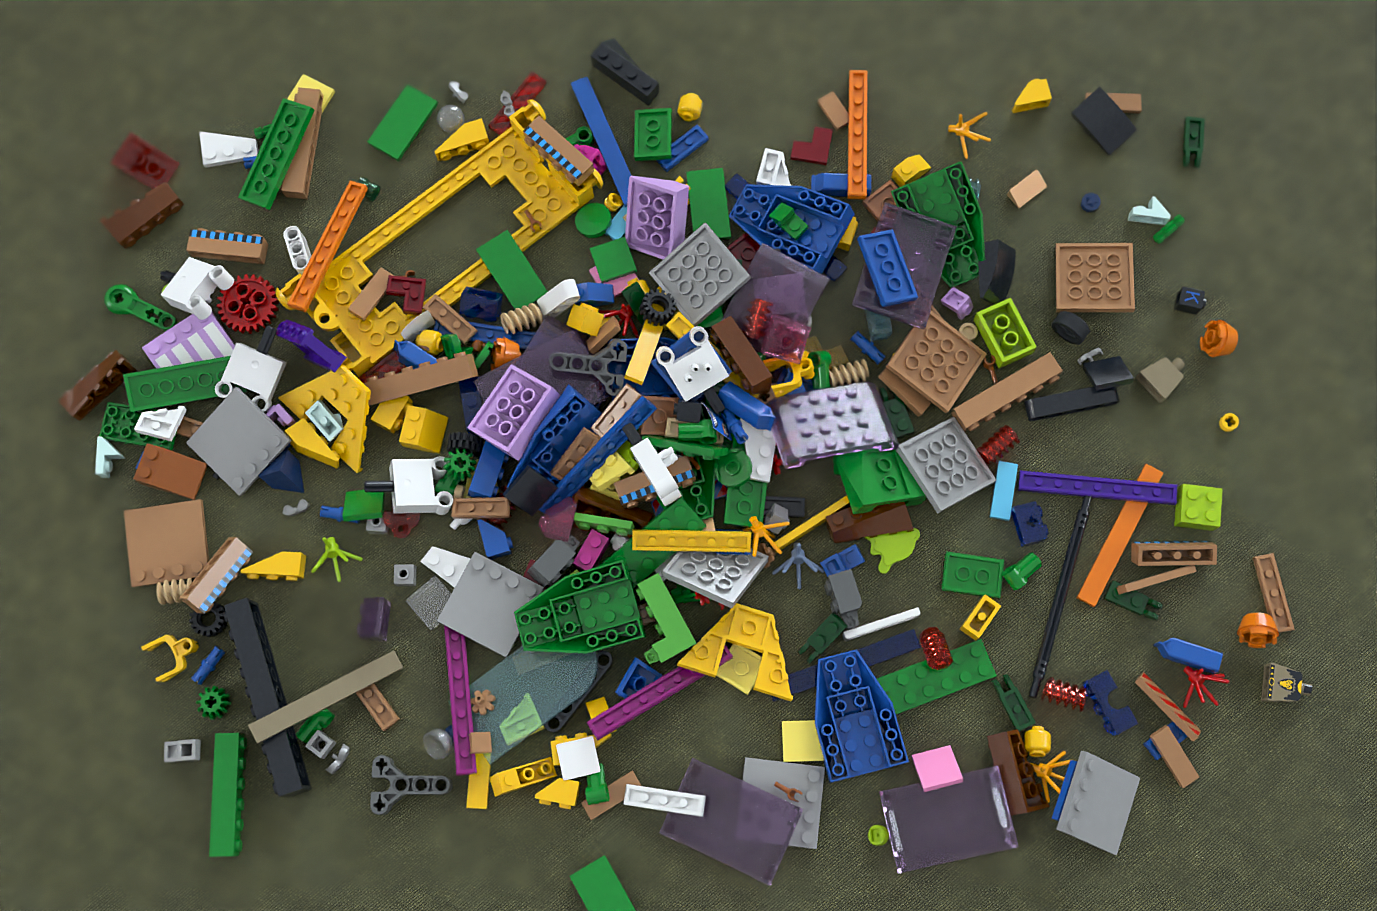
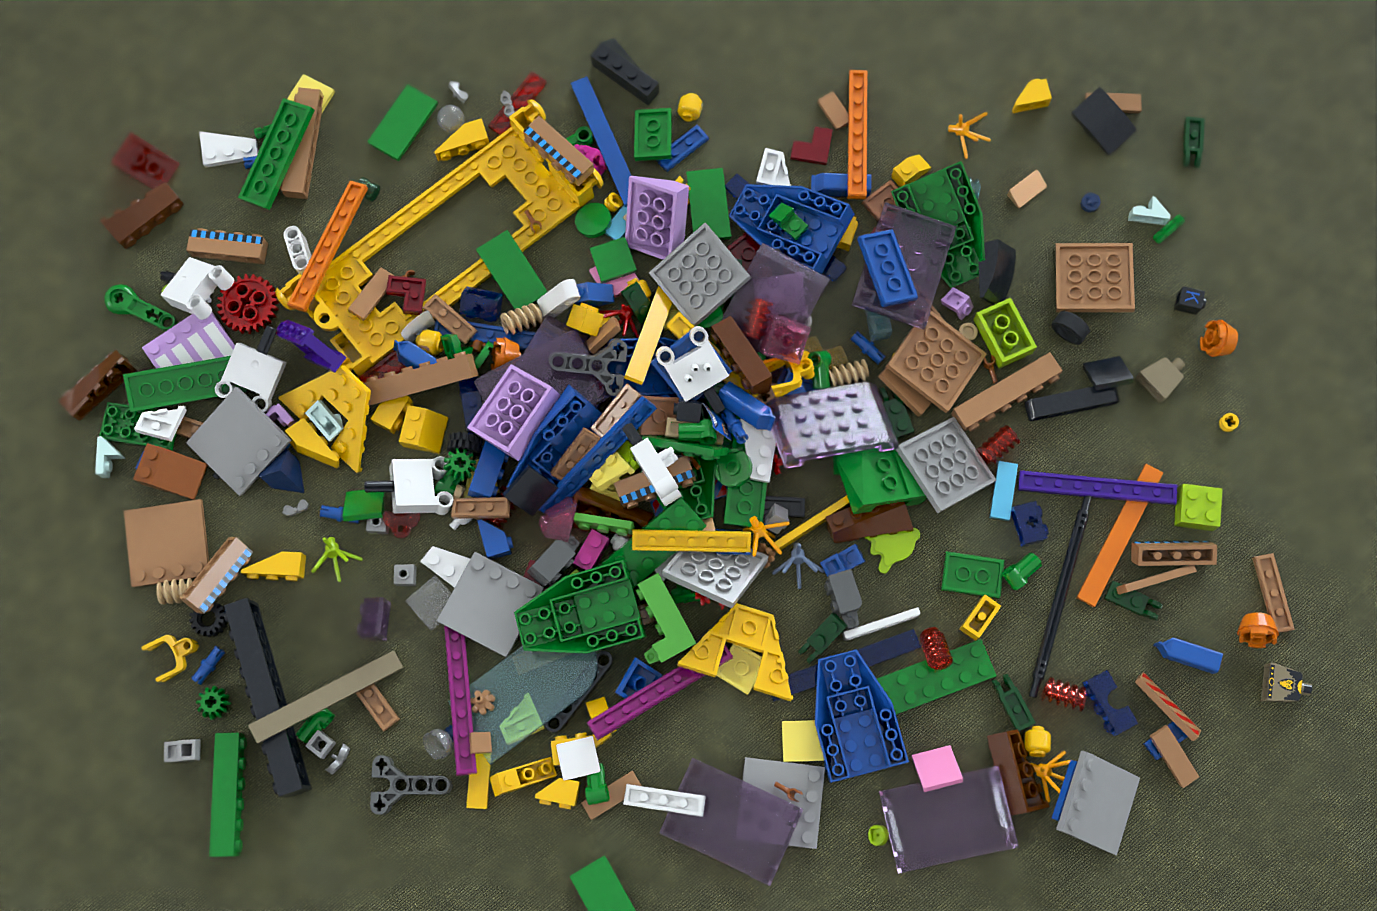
(653, 315): black tyre -> none
(1089, 355): light grey piece -> none
(1197, 680): red plant -> none

